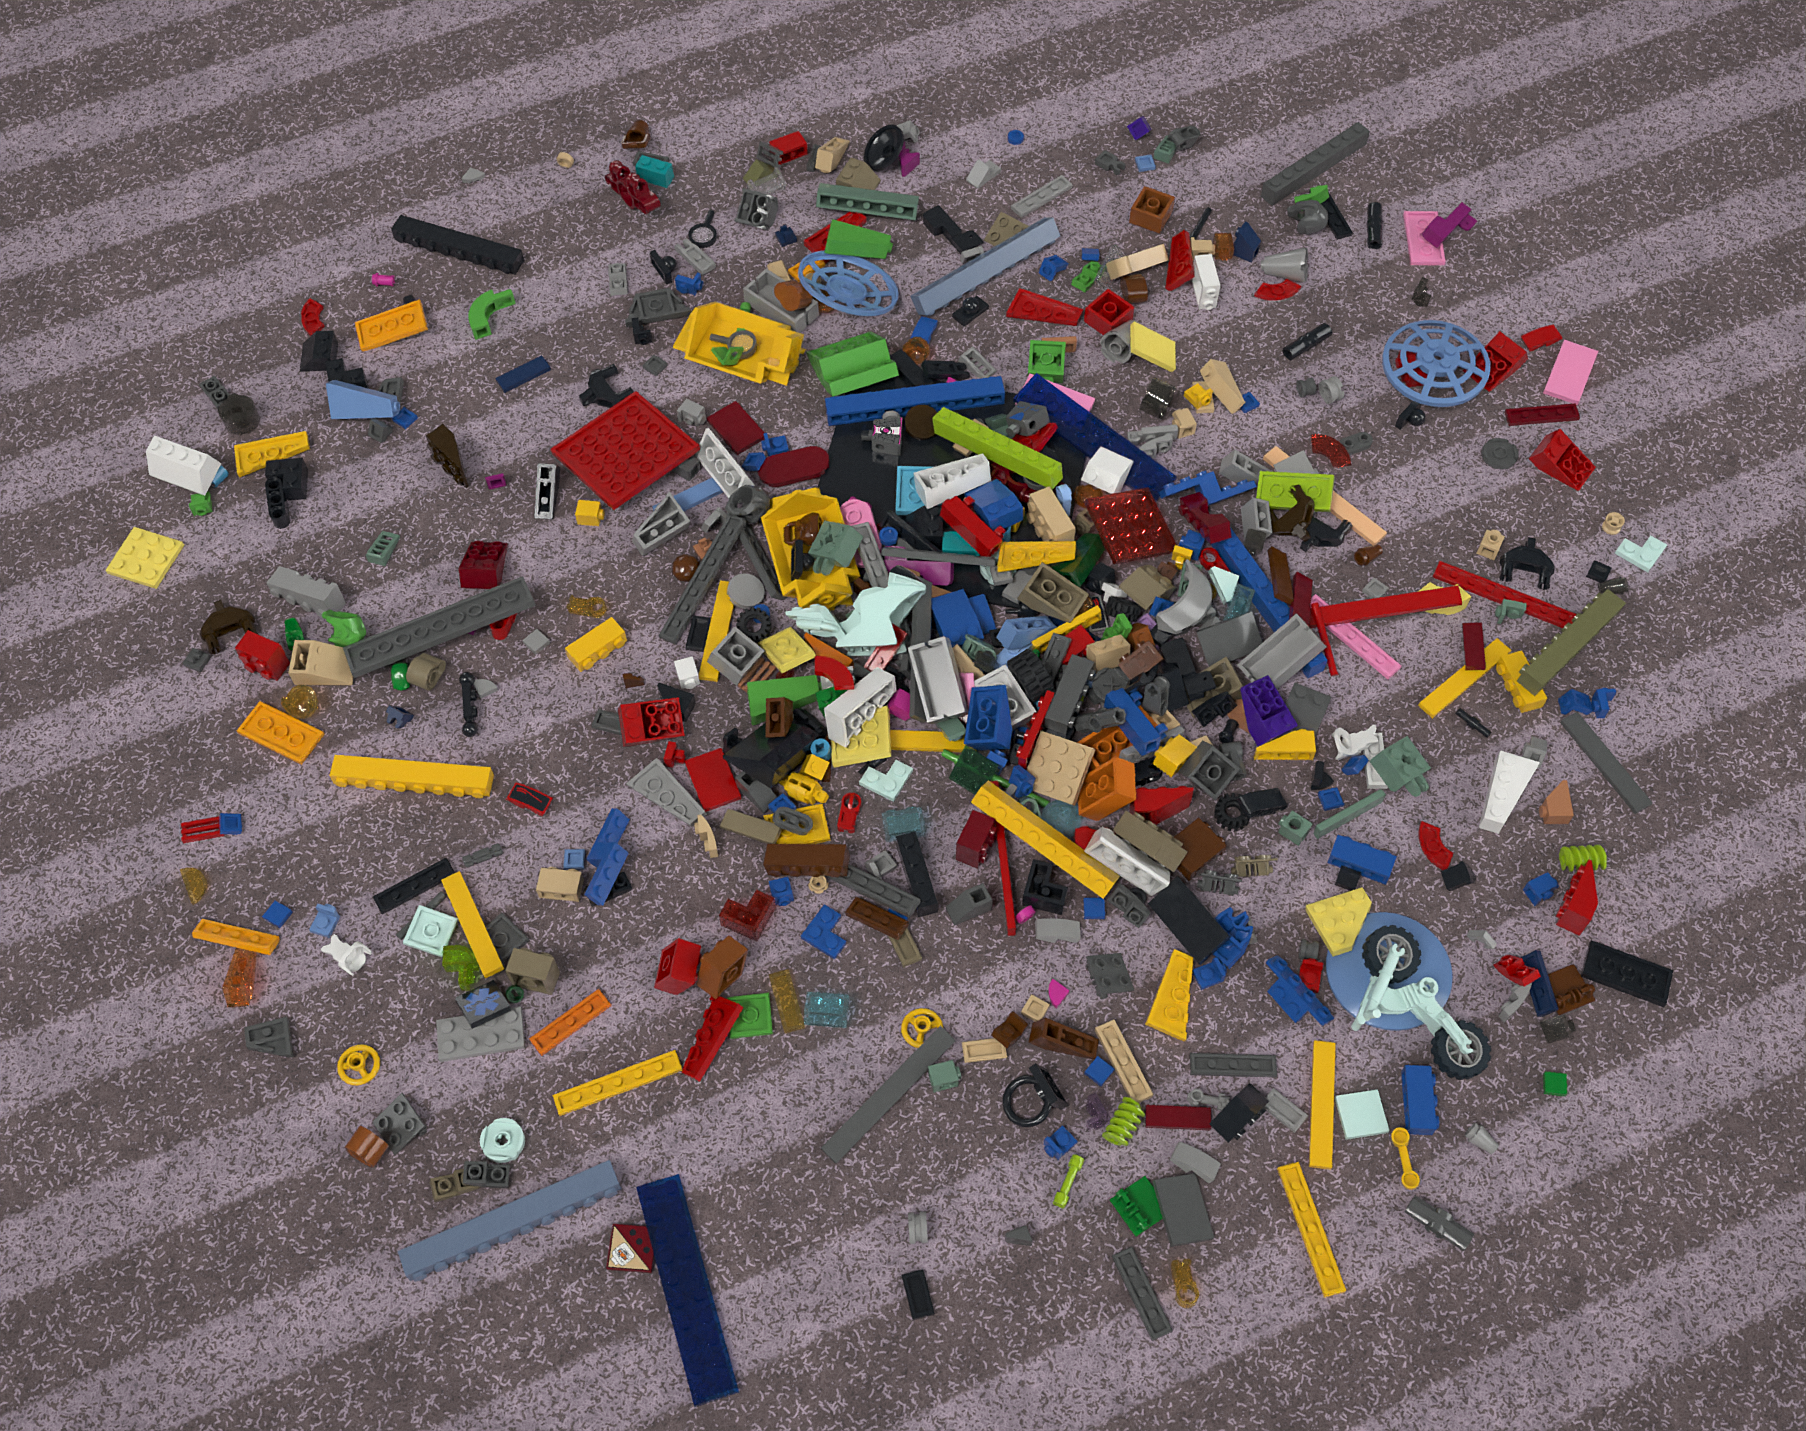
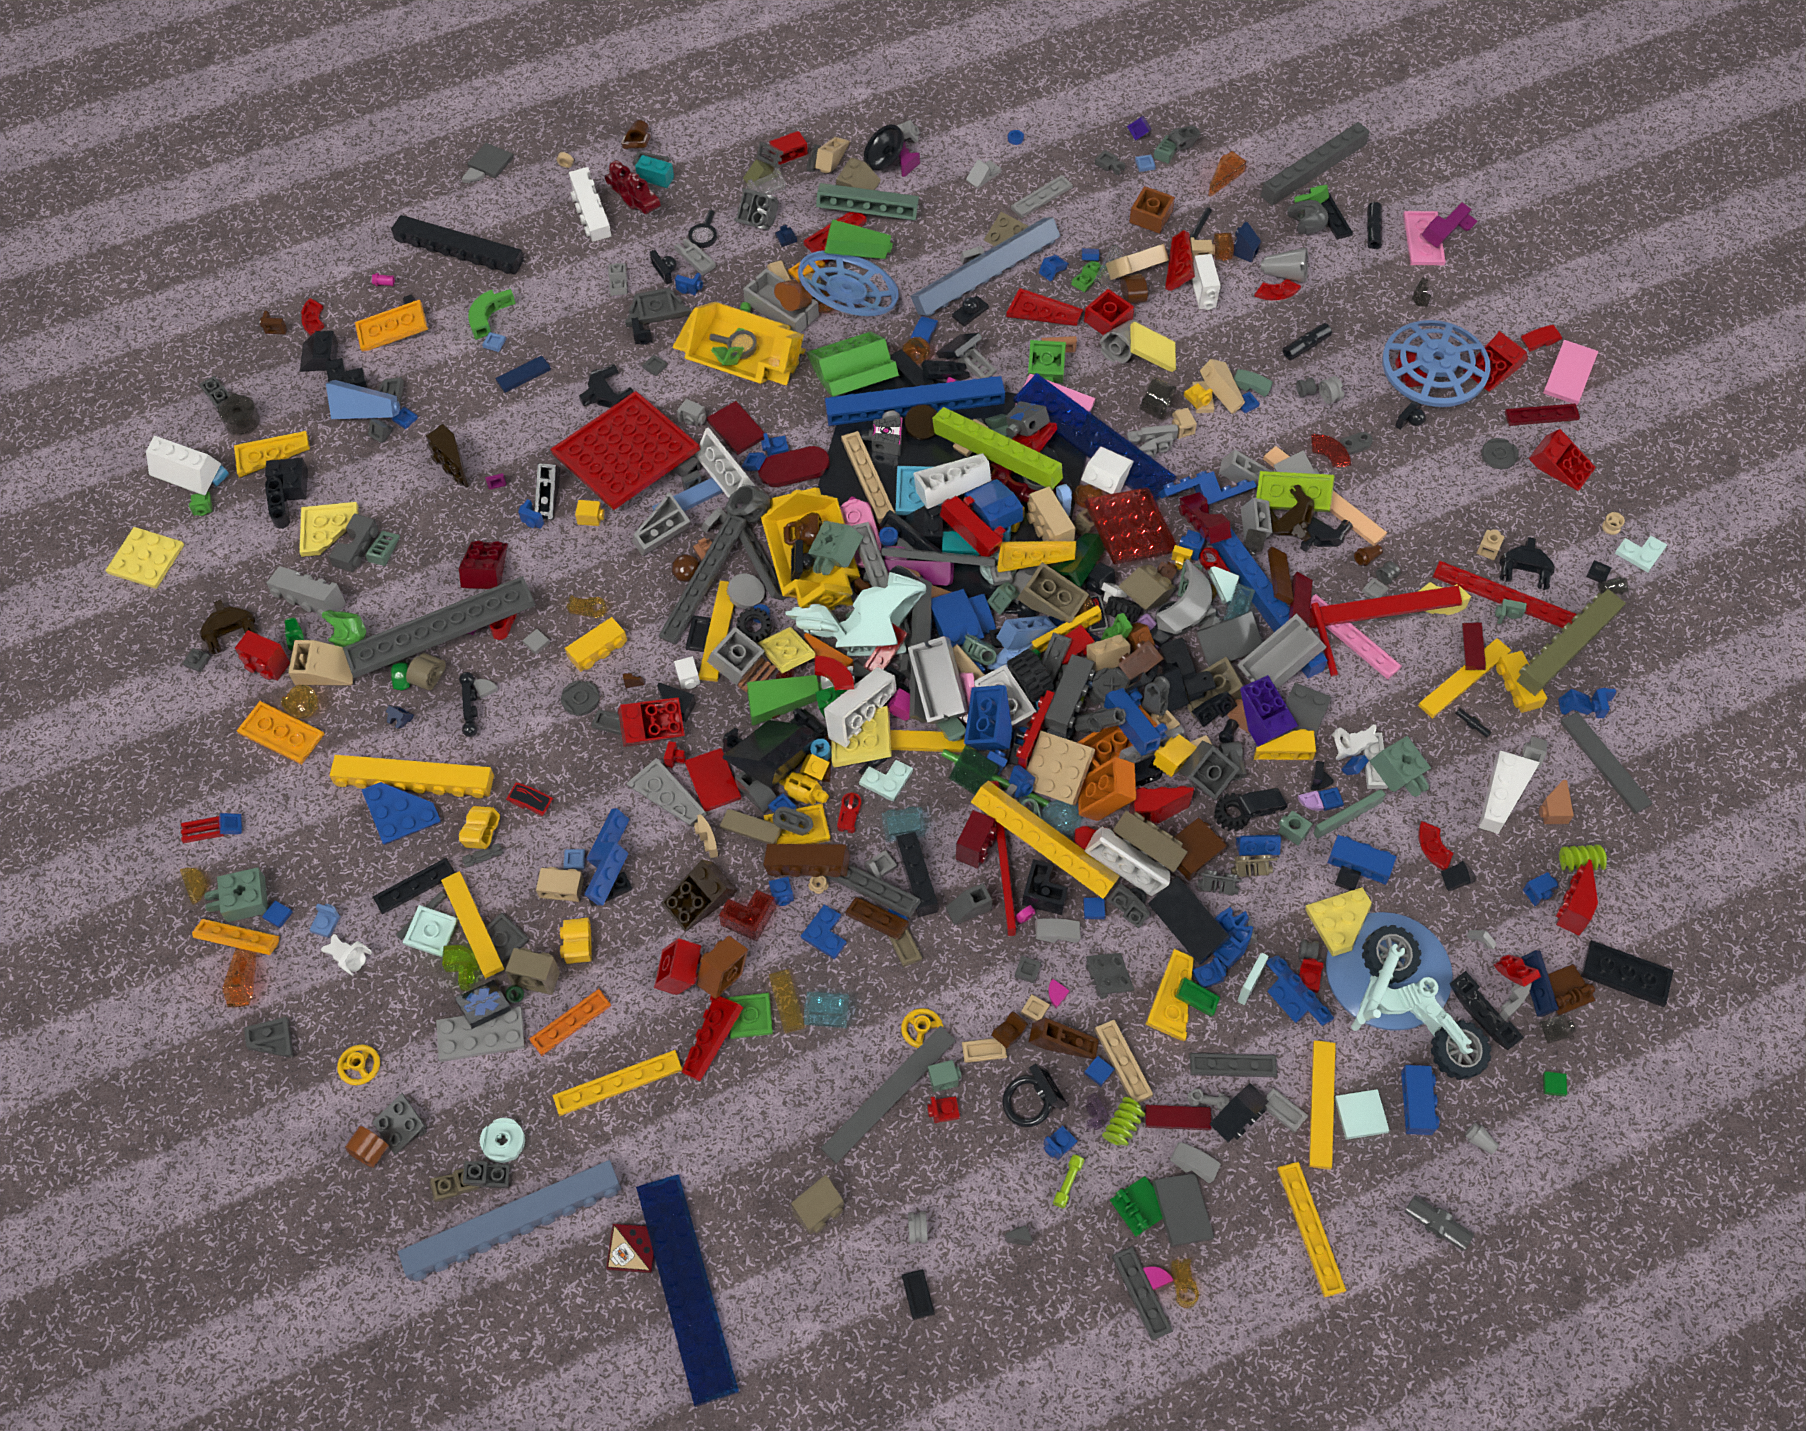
(239, 895): none -> sand green hinge
(272, 325): none -> reddish brown bracket
(323, 526): none -> light yellow plate
(349, 555): none -> dark grey arch
(398, 812): none -> blue plate
(479, 827): none -> yellow brick
(490, 160): none -> dark grey tile
(494, 341): none -> medium blue tile
(530, 517): none -> blue bracket
(577, 940): none -> yellow brick
(584, 702): none -> dark grey tile
(589, 205): none -> white wedge
(691, 480): none -> dark grey tile
(698, 894): none -> dark brown slope
(778, 716): reddish brown slope -> none
(817, 1205): none -> dark tan slope
(867, 475): none -> tan plate
(940, 223): black piece -> none
(943, 1109): none -> red bracket
(959, 345): none -> black tile
(984, 661): clear smoke tile -> none
(1003, 597): none -> sand green bracket
(1028, 969): none -> dark grey plate
(1157, 1277): none -> dark pink tile
(1159, 605): blue tile -> none
(1197, 997): none -> green tile
(1228, 169): none -> clear orange slope
(1247, 379): none -> sand green slope
(1252, 978): none -> light aqua tile
(1258, 845): none -> blue bracket
(1311, 800): none -> lavender tile
(1388, 572): none -> dark grey wheel
(1400, 1139): yellow bar -> none
(1483, 1013): none -> black slope

